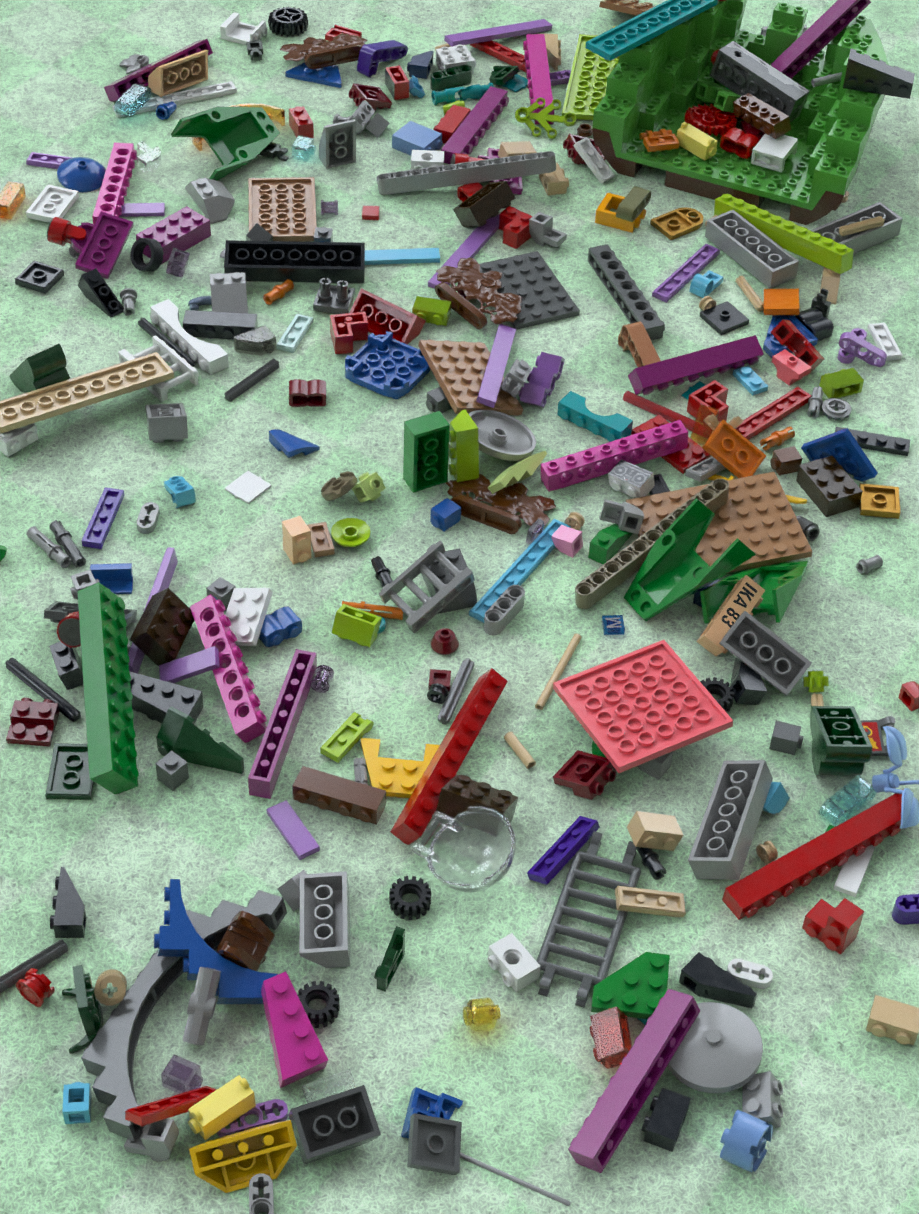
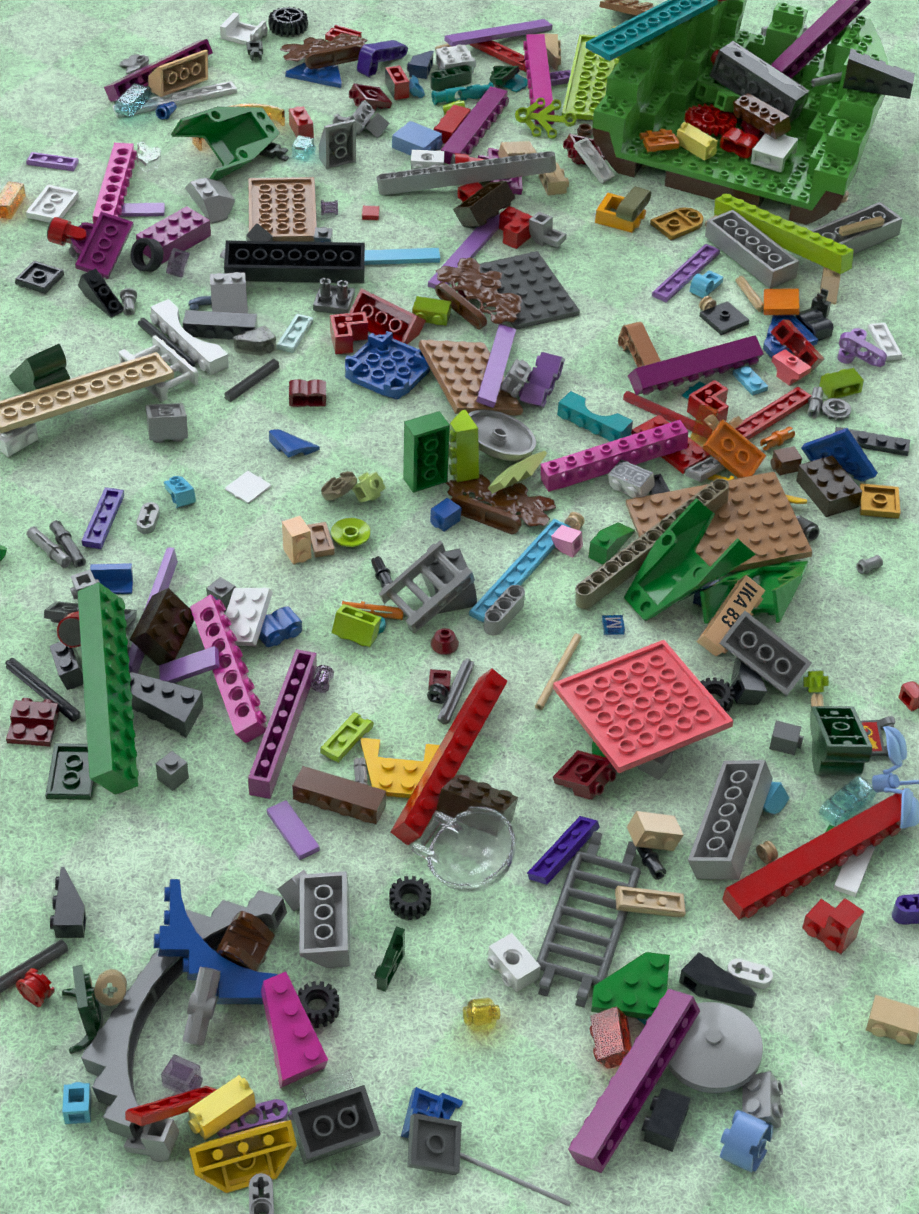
(81, 174): blue dish -> none
(195, 745): dark green wedge -> none
(278, 291): orange pin -> none
(437, 401): dark grey brick -> none
(519, 750): tan piece -> none
(534, 531): tile -> none
(624, 290): dark grey brick -> none
(625, 515): light grey brick -> none

